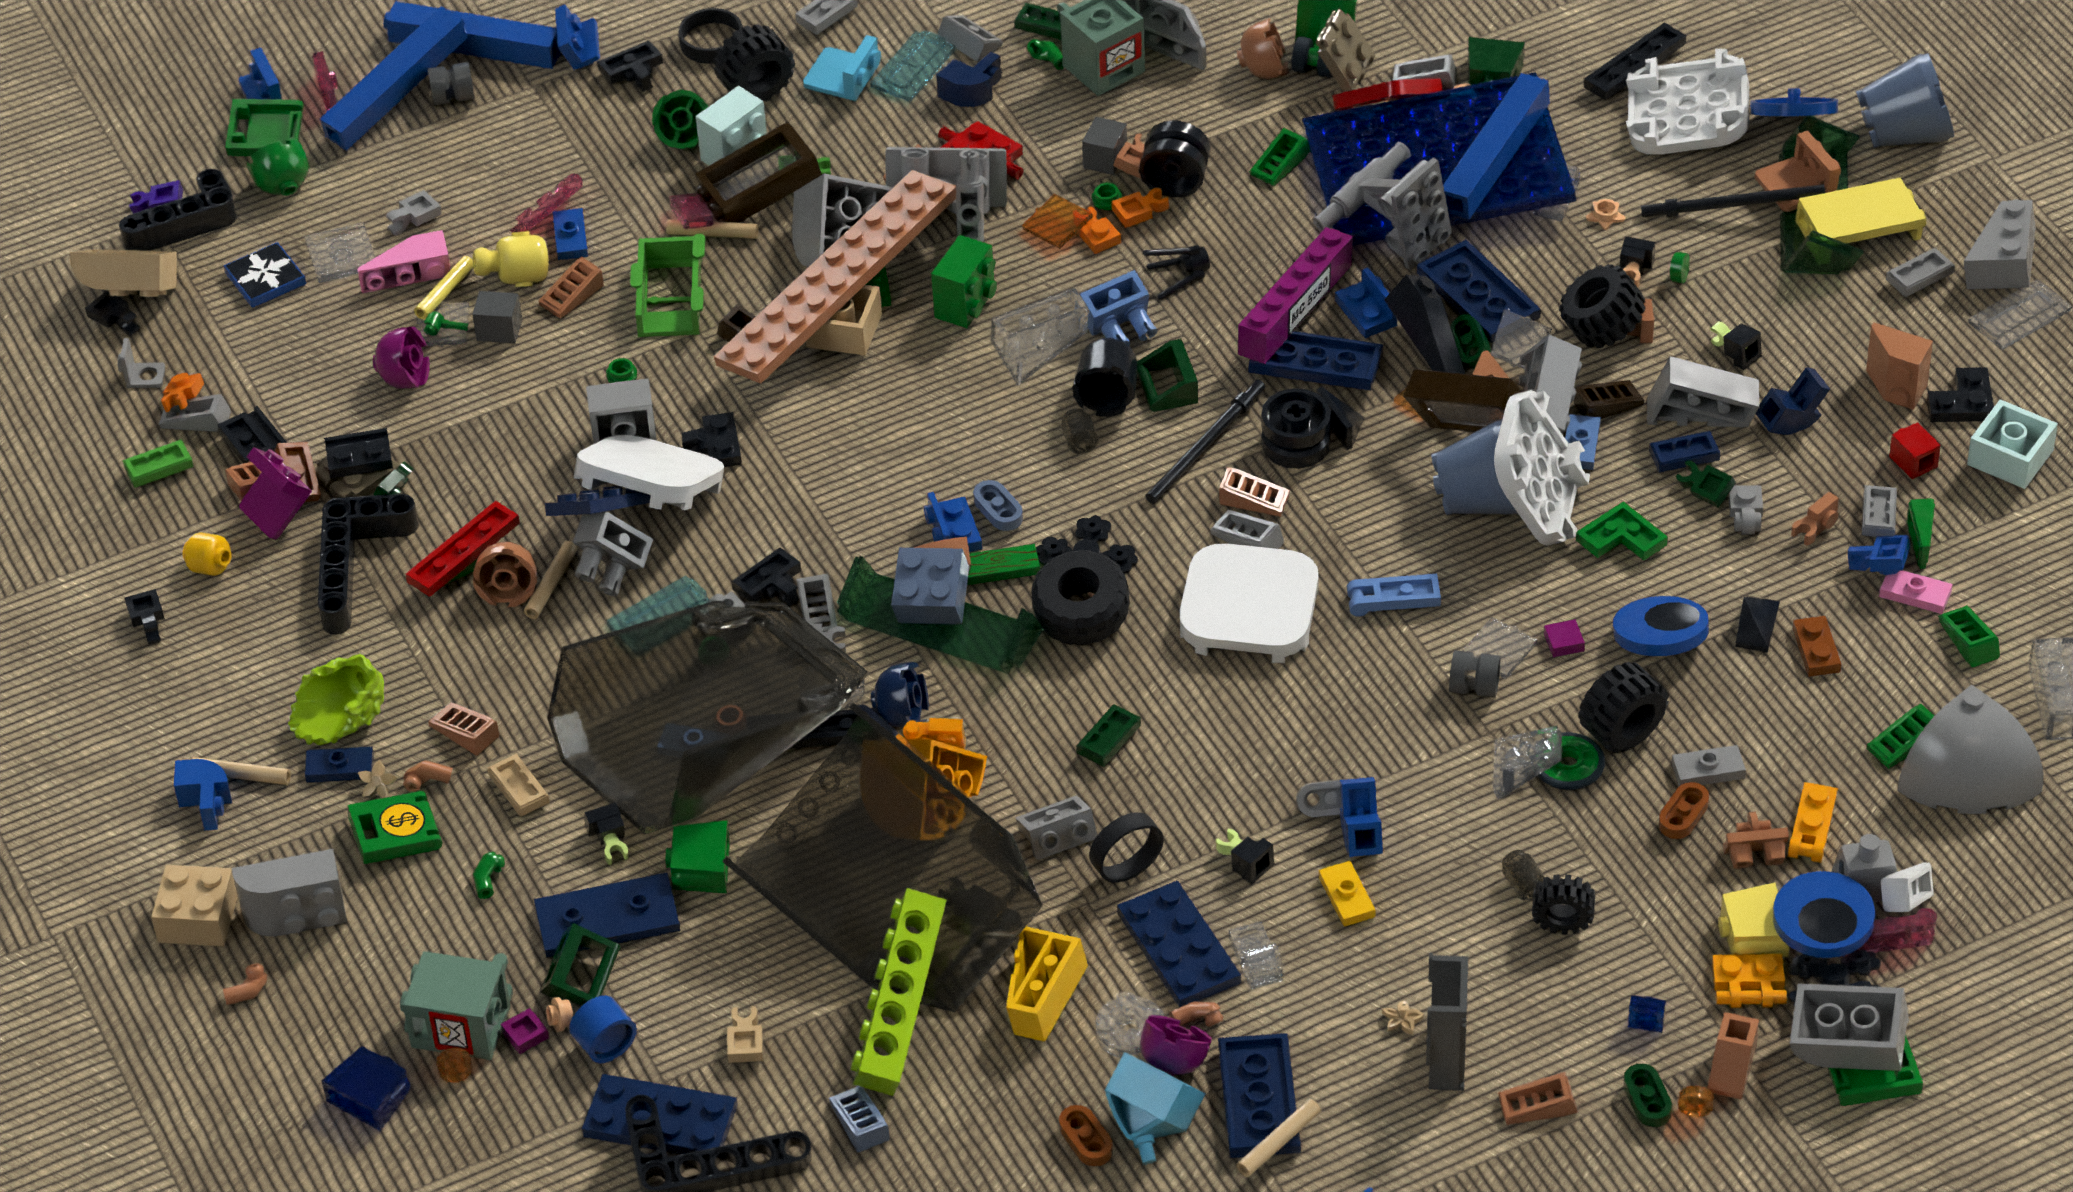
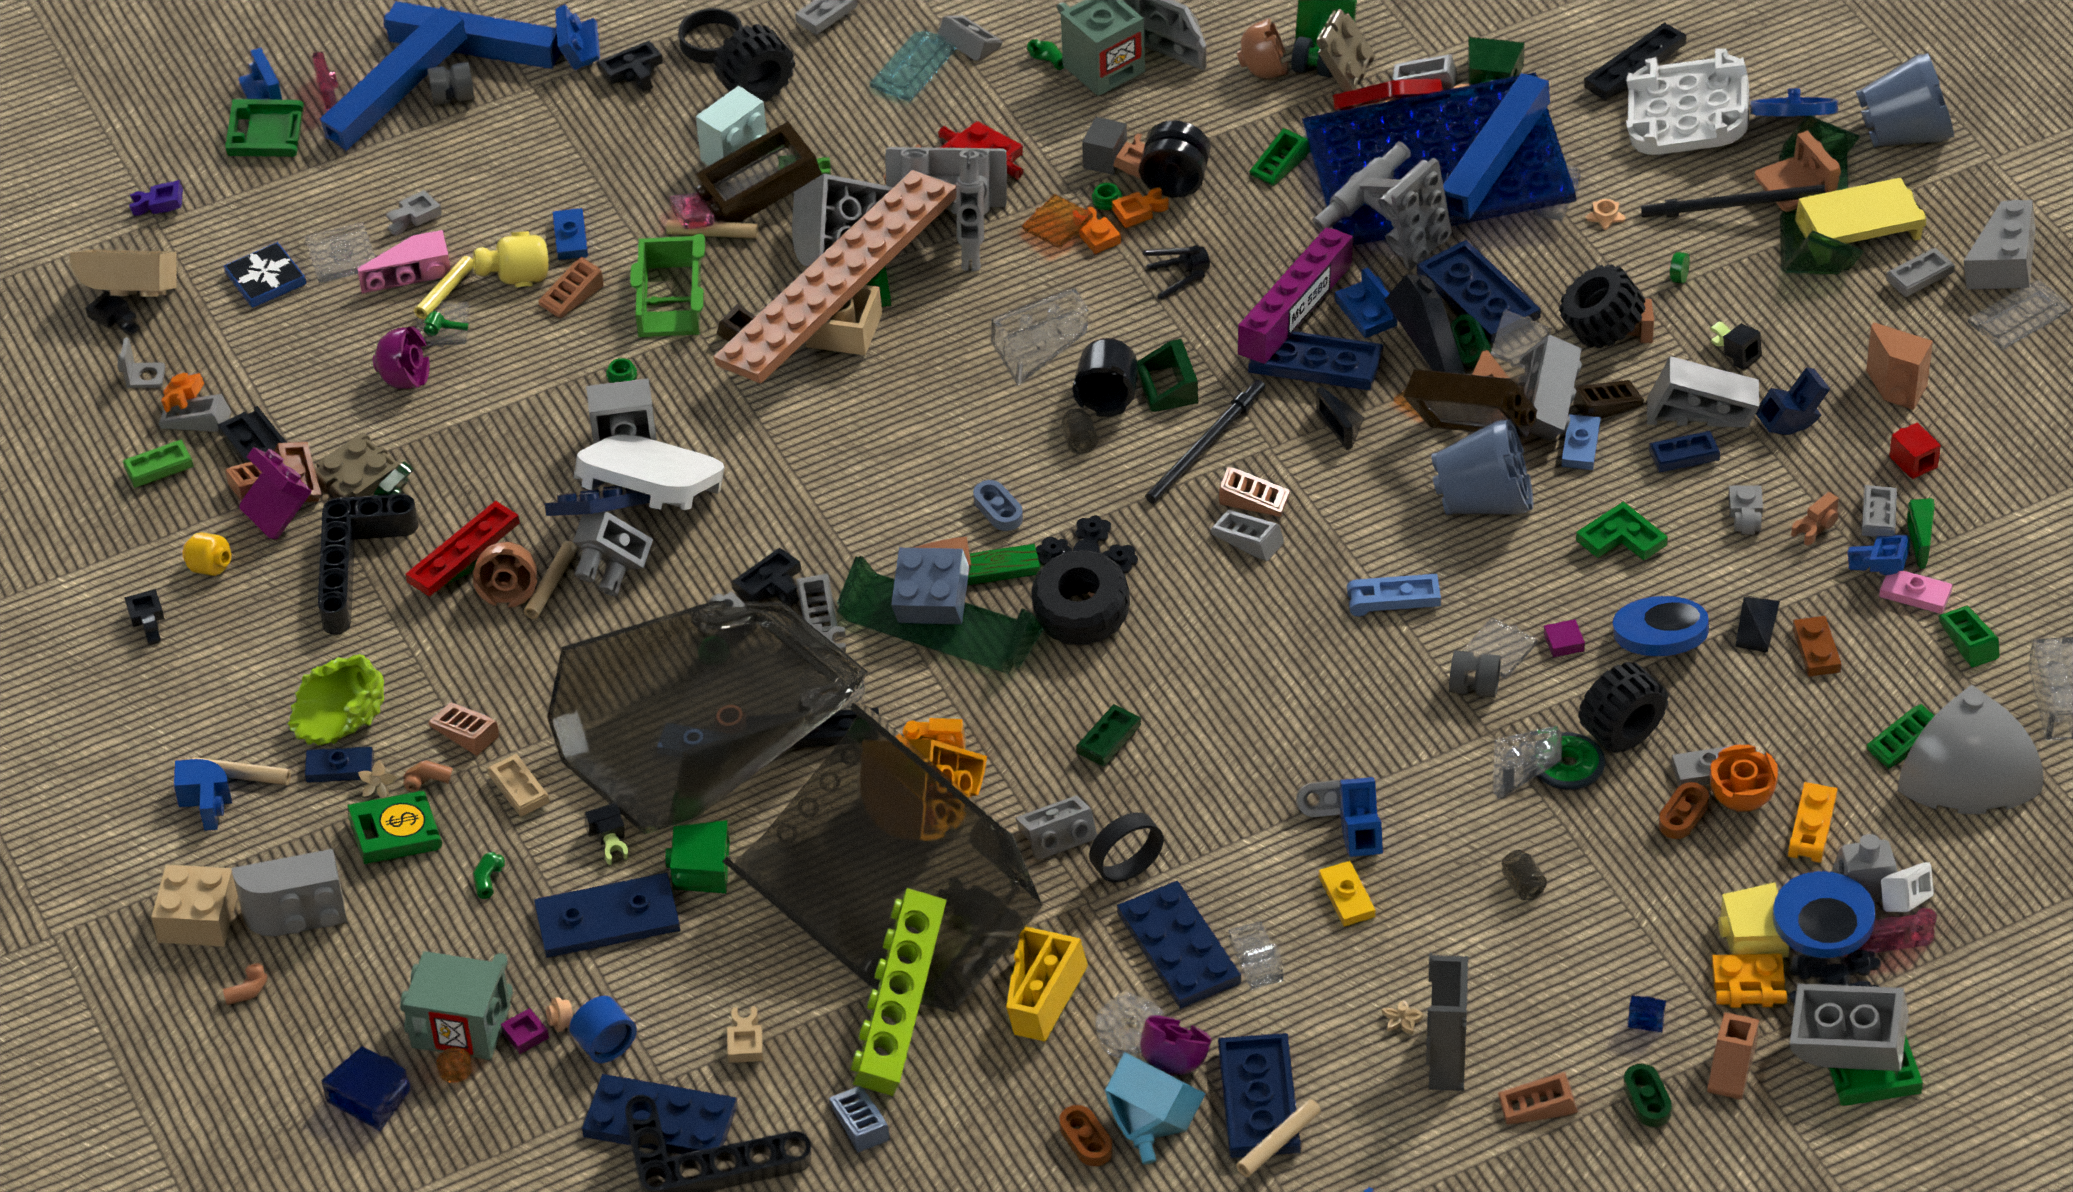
(182, 218): black beam -> none
(279, 167): green cylinder -> none
(358, 453): black plate -> none
(497, 317): dark grey piece -> none
(548, 203): clear pink plate -> none
(571, 939): dark green tile -> none
(673, 598): clear light blue piece -> none
(676, 119): green cylinder -> none
(716, 438): black hinge -> none
(844, 72): medium azure bracket -> none
(900, 695): dark blue cylinder -> none
(952, 520): blue bracket -> none
(963, 281): green brick -> none
(969, 85): dark blue brick -> none
(1039, 20): dark green plate -> none
(1116, 303): medium blue brick -> none
(1196, 1010): nougat arm -> none
(1248, 857): black piece -> none
(1249, 600): white tile -> none
(1296, 428): black wheel -> none
(1538, 467): white tile -> none
(1578, 906): black tyre -> none
(1637, 256): black piece -> none
(1695, 1101): clear orange tile -> none
(1709, 485): dark green plate -> none
(1743, 778): none -> orange cylinder
(1753, 837): nougat hips -> none
(1968, 403): black plate -> none
(2012, 444): light aqua brick -> none

